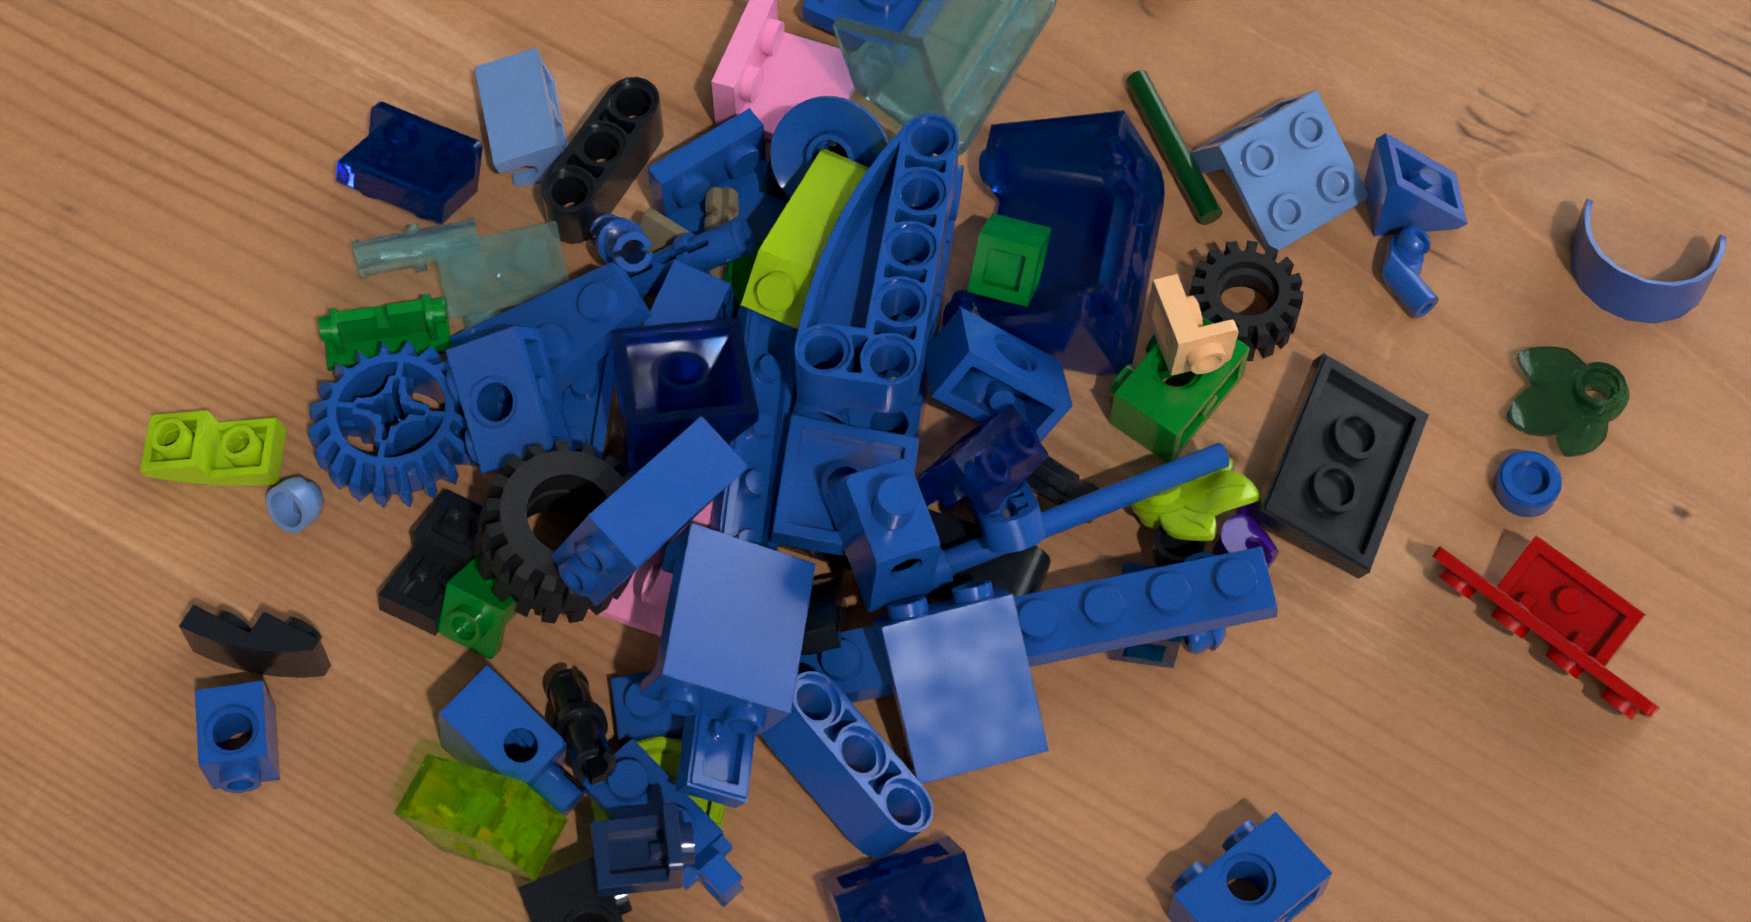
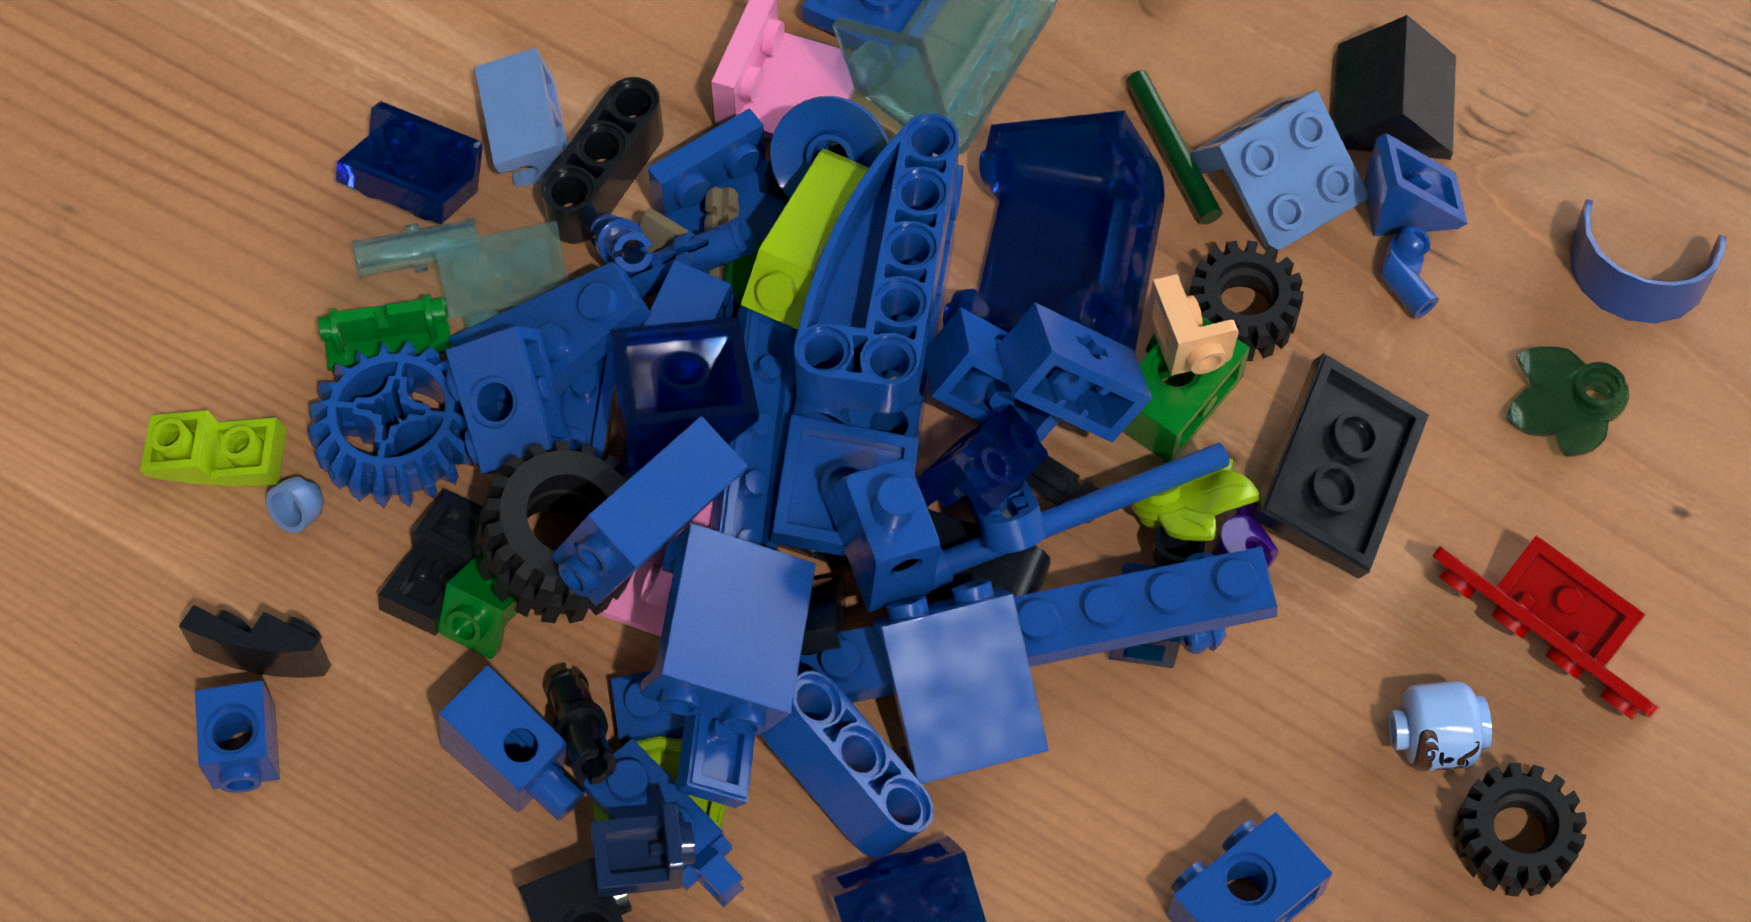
(481, 816): clear neon green brick -> none
(1009, 259): green brick -> none
(1073, 373): none -> blue brick
(1396, 85): none -> black slope
(1441, 726): none -> light blue head
(1527, 483): blue tile -> none
(1541, 798): none -> black tyre

